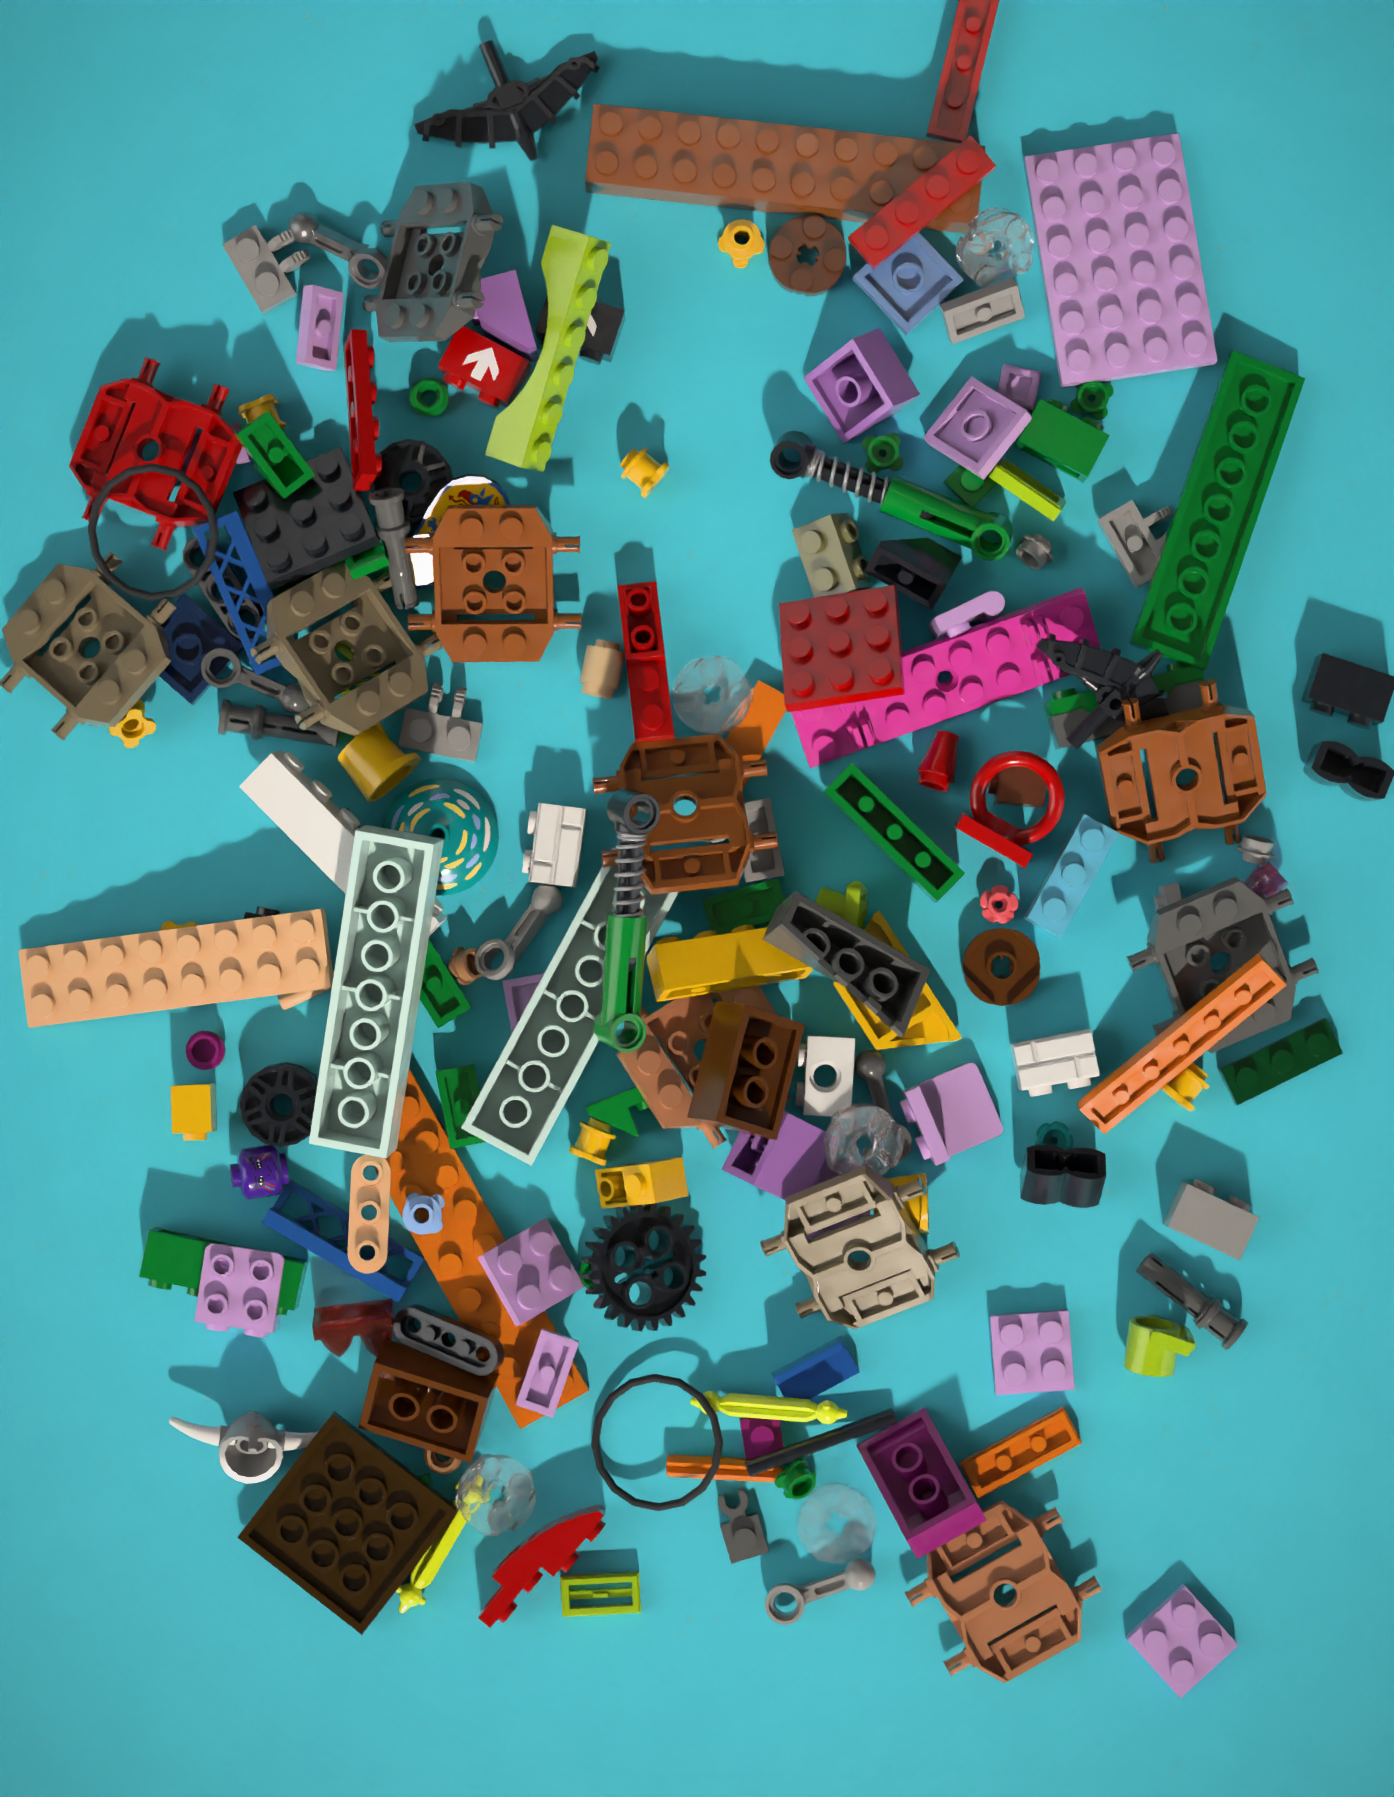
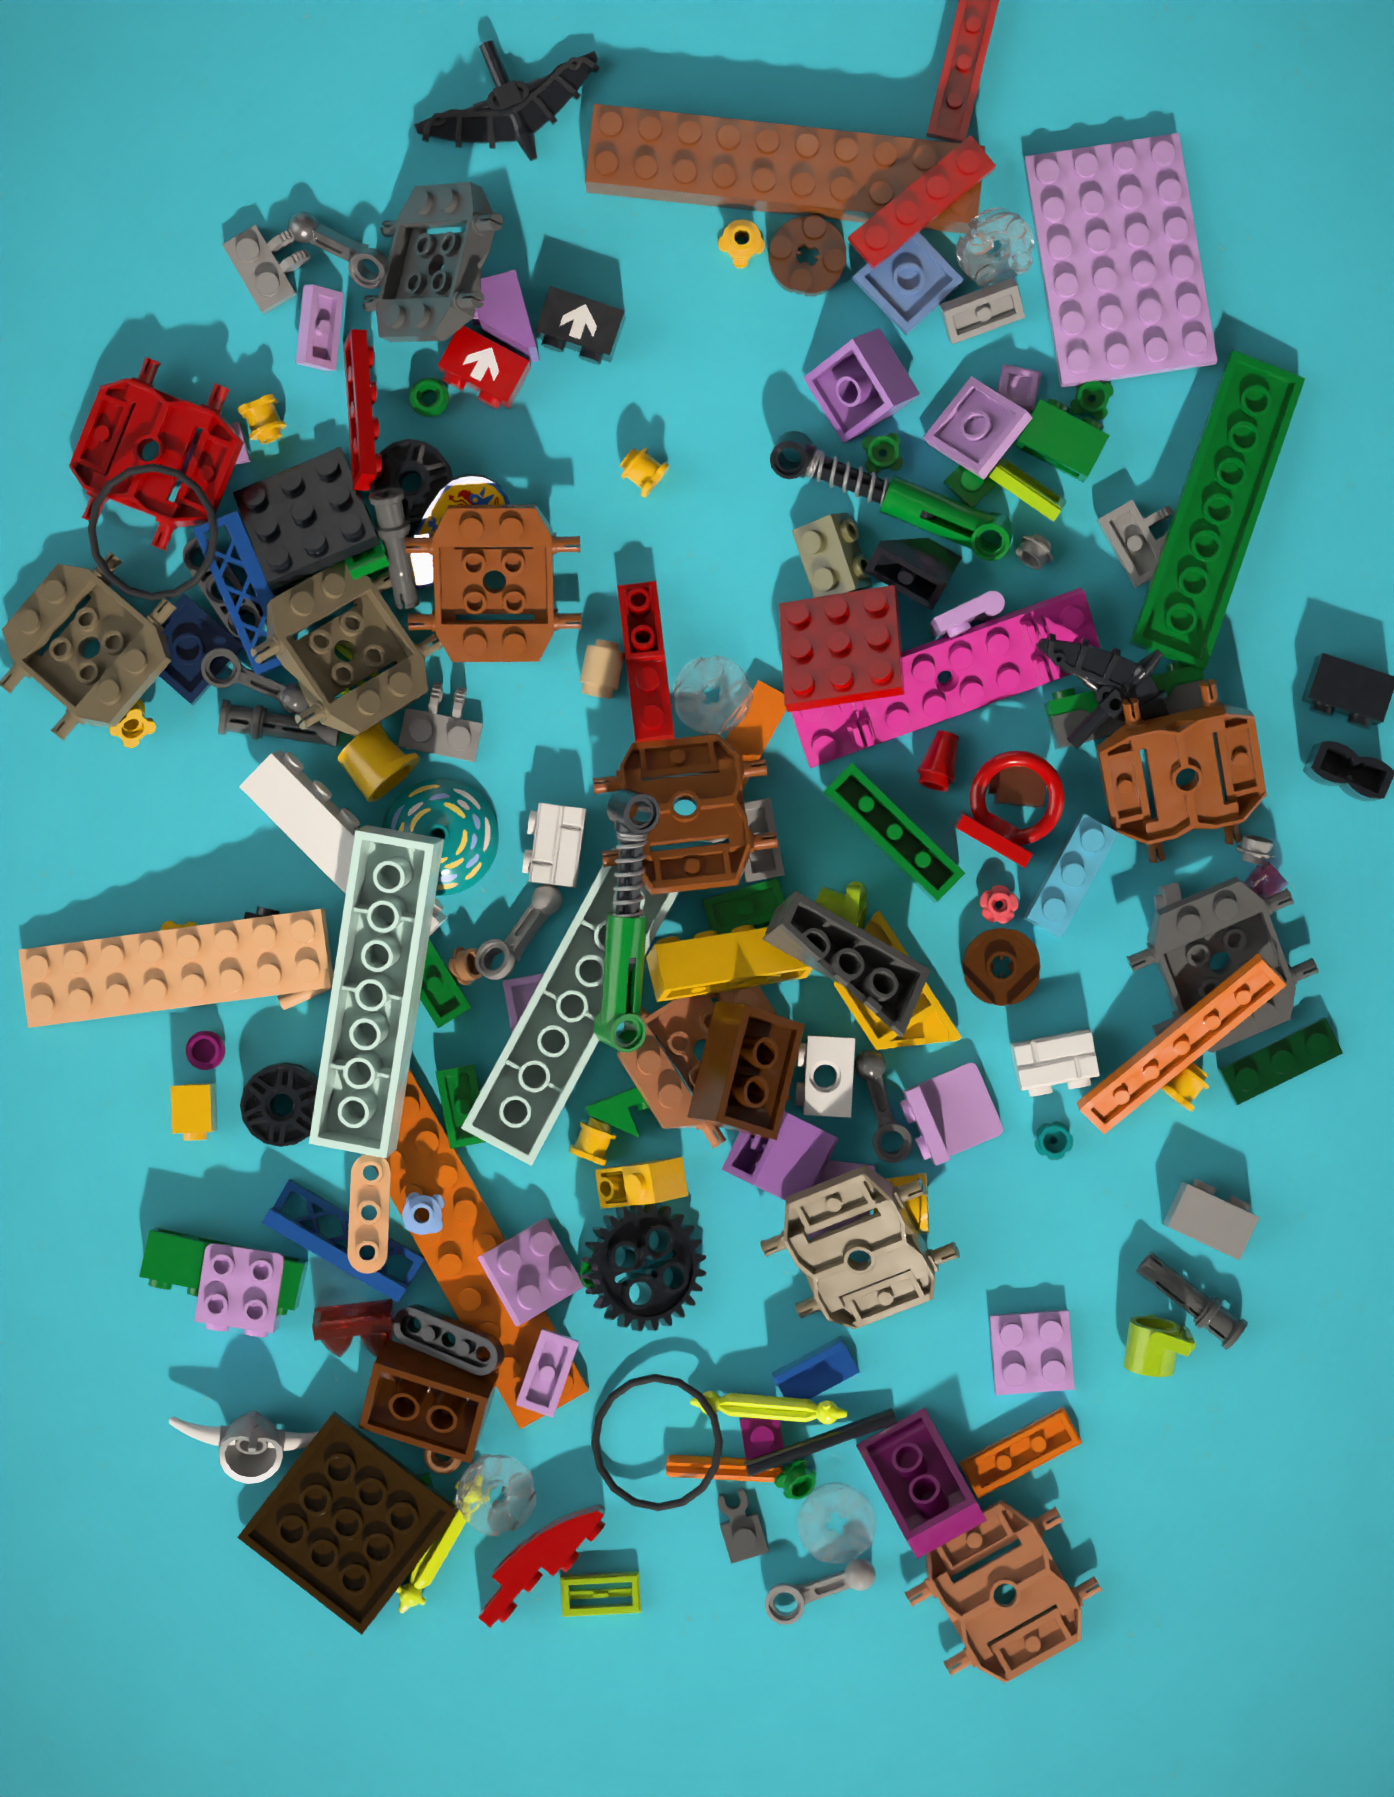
(259, 1171): dark purple head -> none
(274, 454): green slope -> none
(572, 276): lime arch -> none
(849, 1125): clear plate -> none
(1062, 1175): black brick -> none
(1181, 1640): lavender plate -> none

